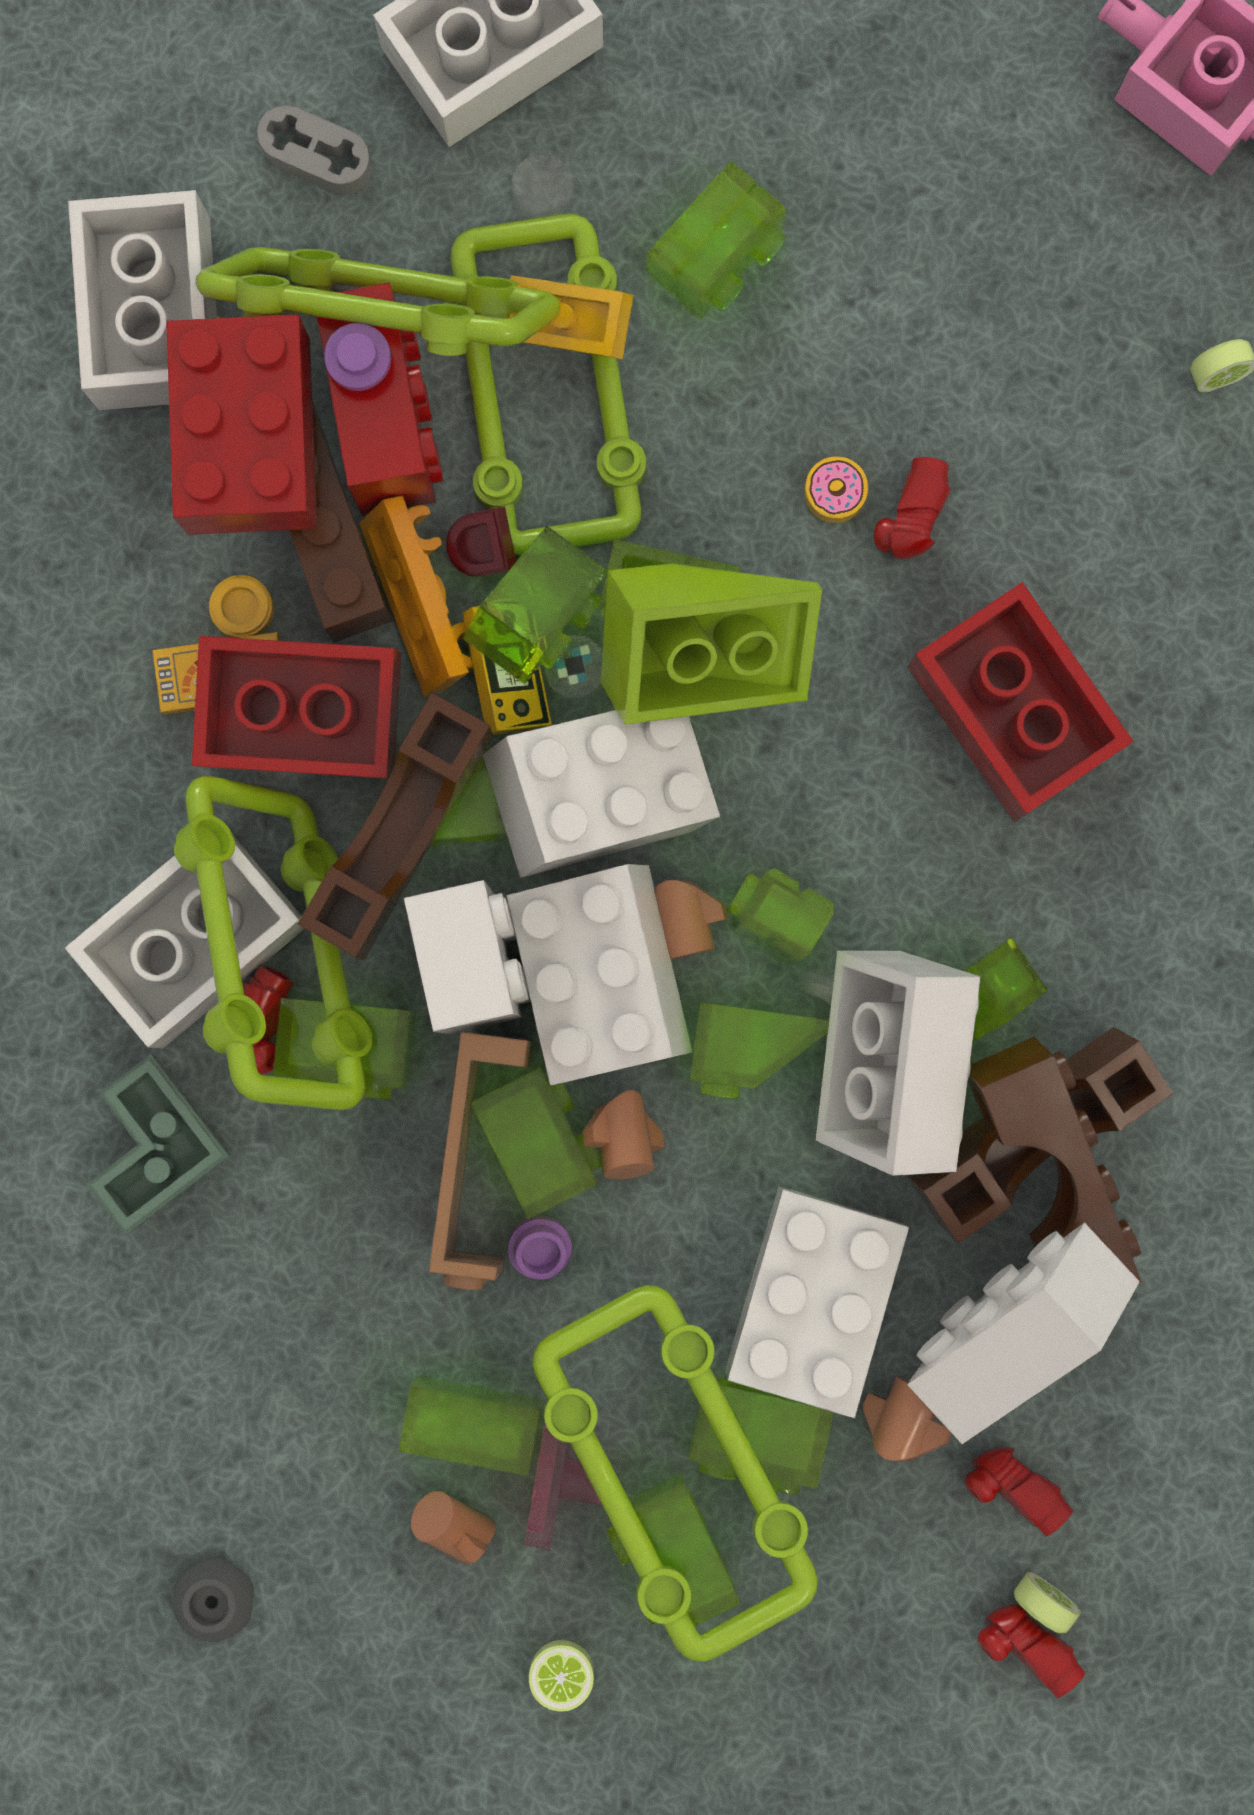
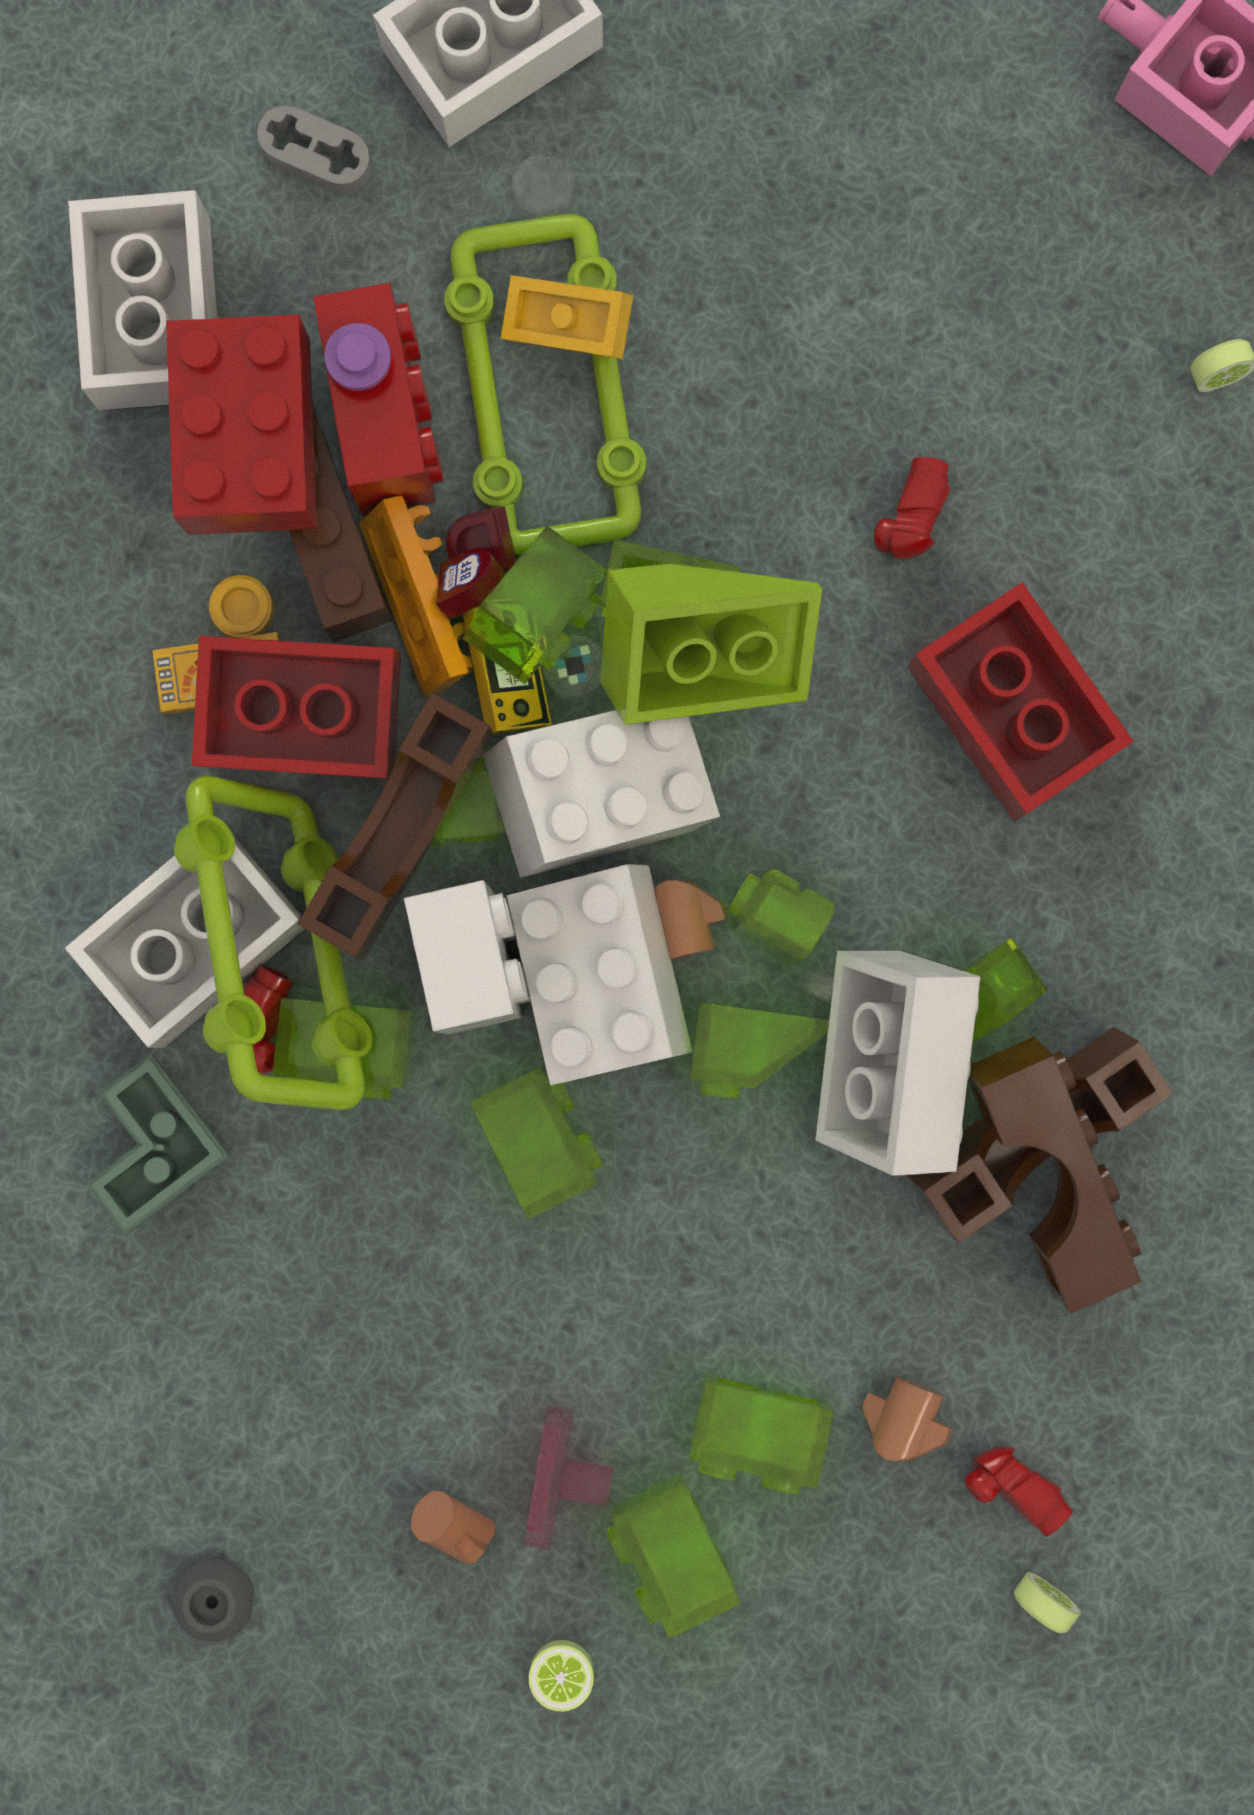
(315, 272): lime bar -> none
(462, 1268): medium nougat panel -> none
(467, 581): none -> dark red tile
(470, 1425): clear neon green brick -> none
(539, 1247): medium lavender plate -> none
(624, 1136): nougat piece -> none
(718, 241): clear neon green brick -> none
(776, 1526): lime bar -> none
(816, 1302): white brick -> none
(835, 489): tile -> none
(1022, 1331): white brick -> none
(1038, 1649): red arm -> none

